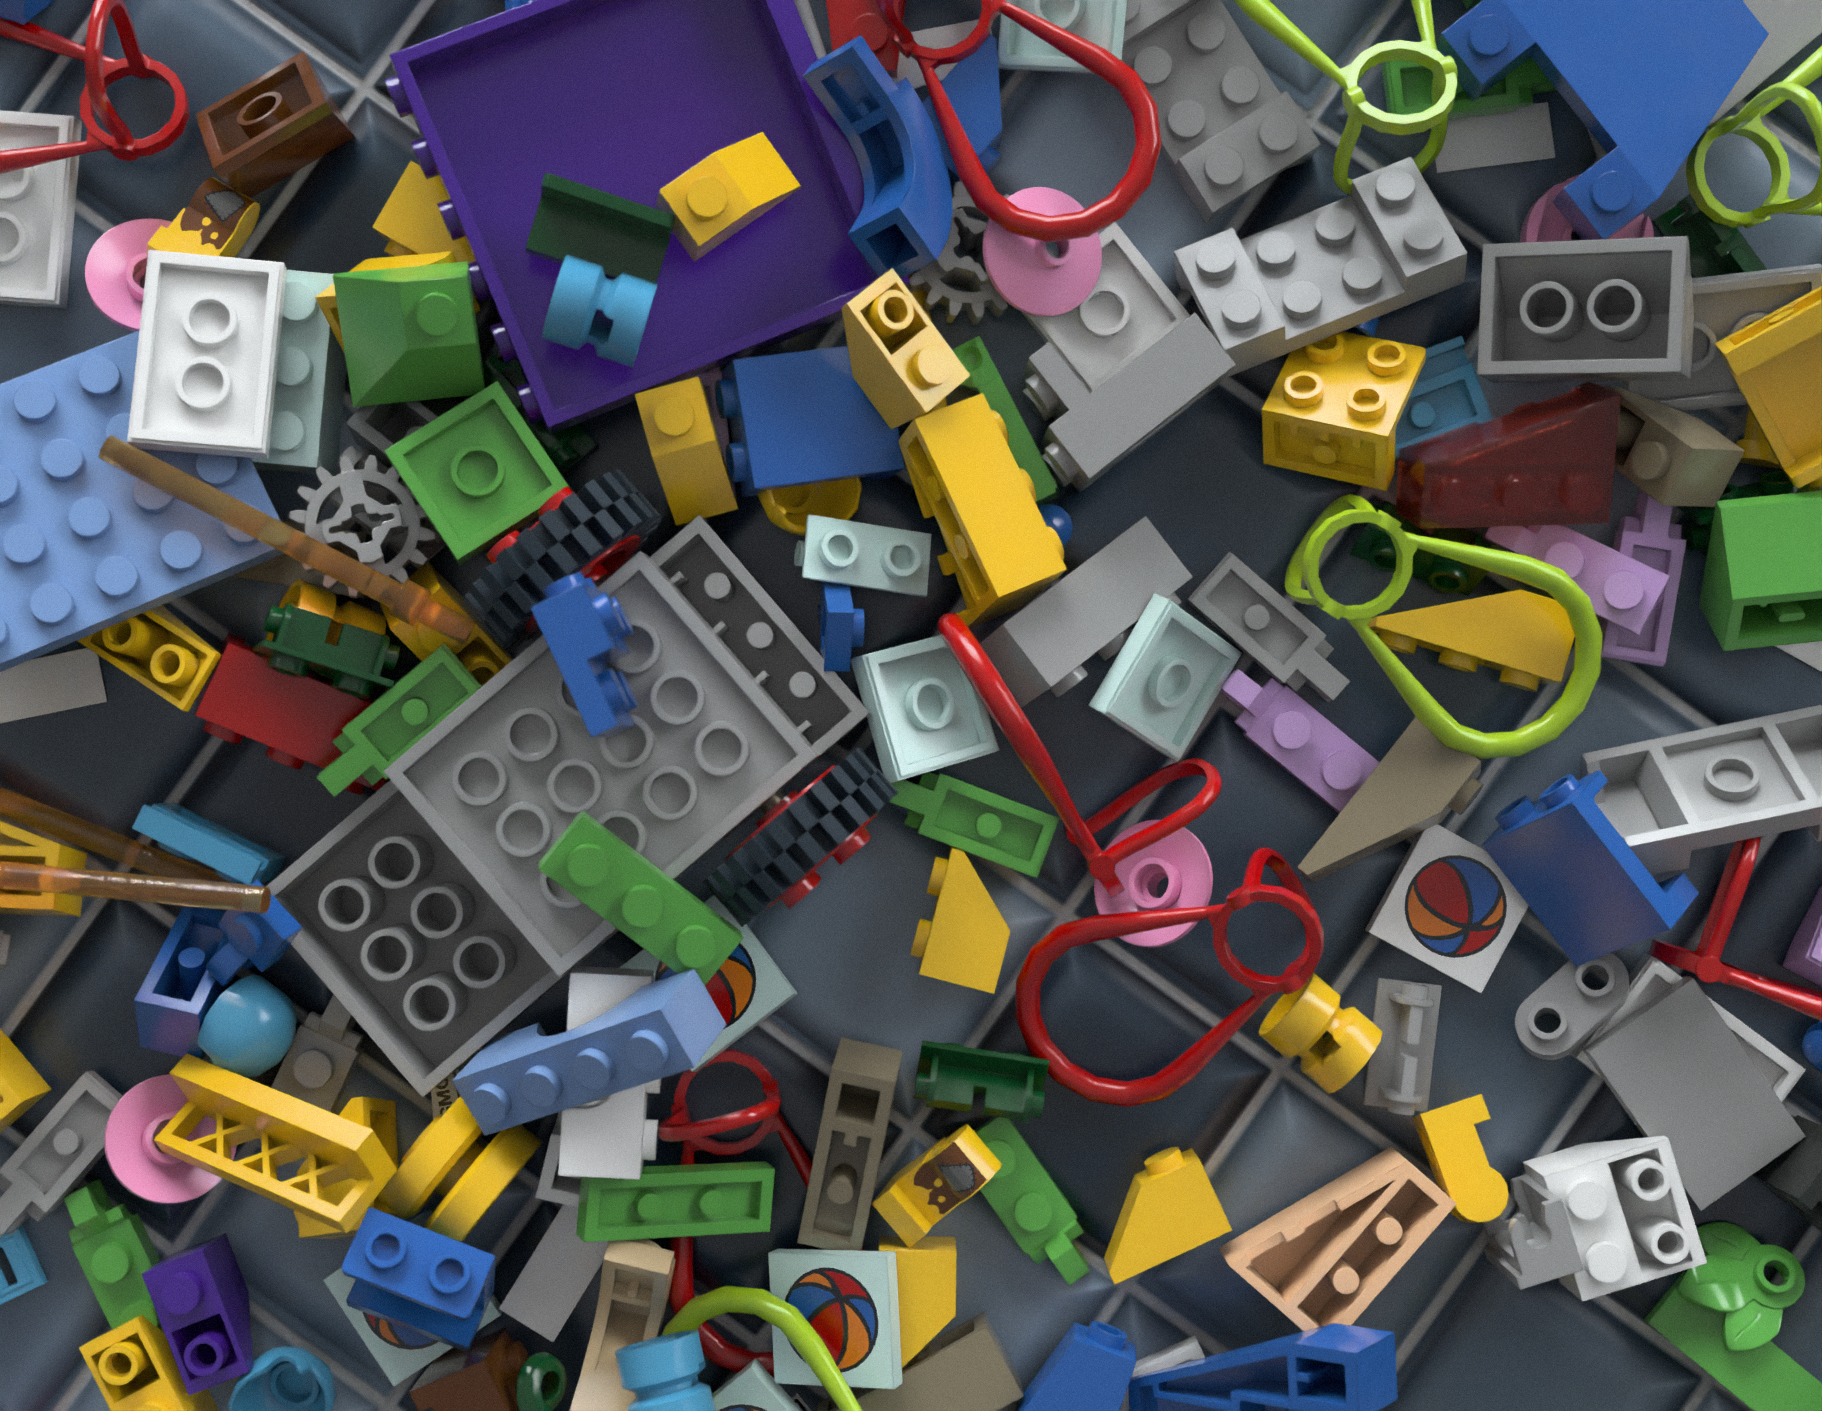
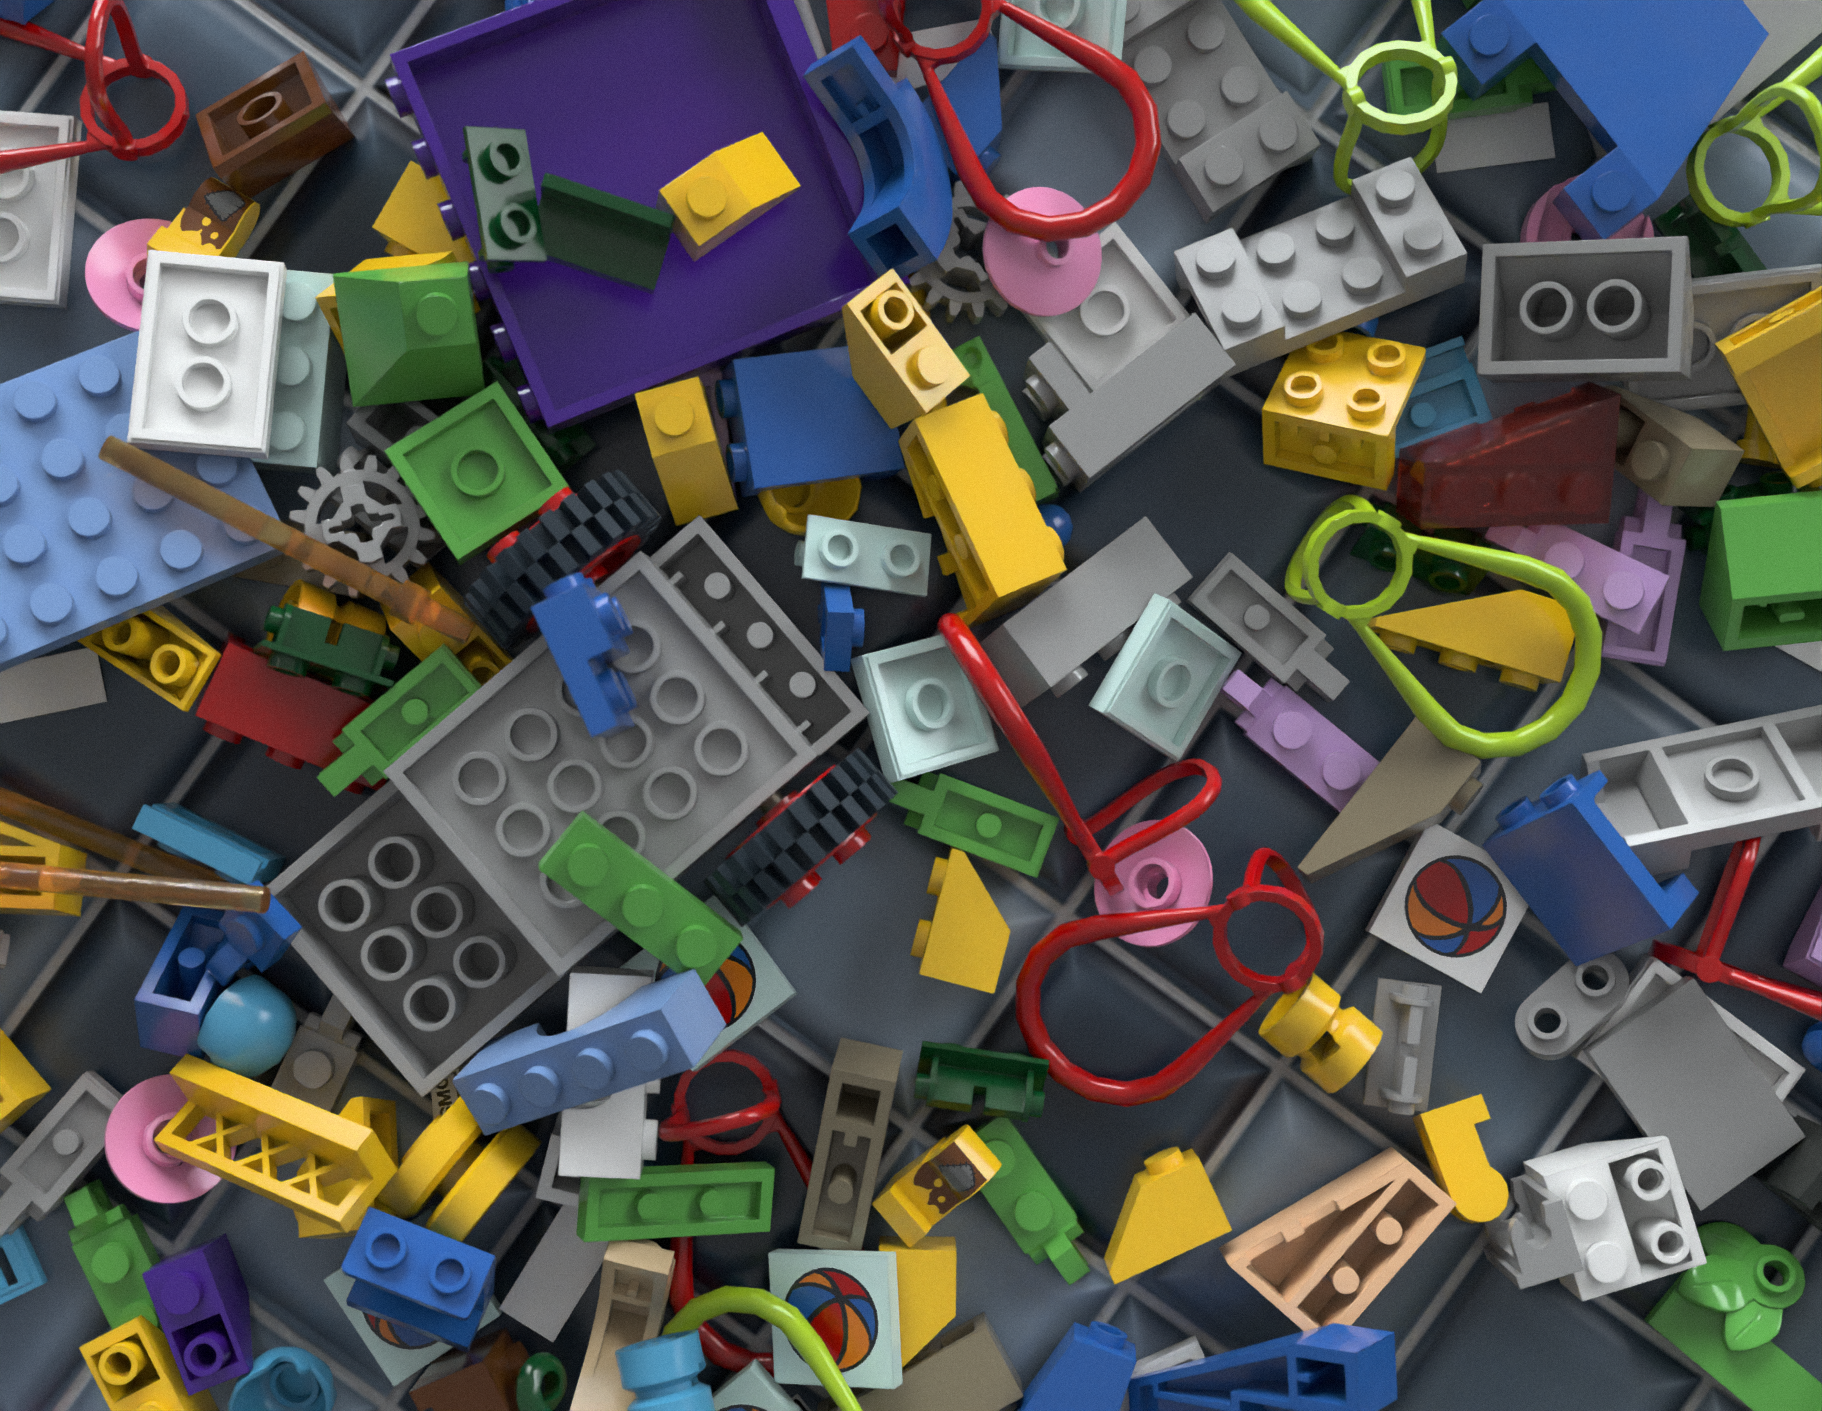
(504, 197): none -> hinge
(585, 290): dark azure wheel -> none

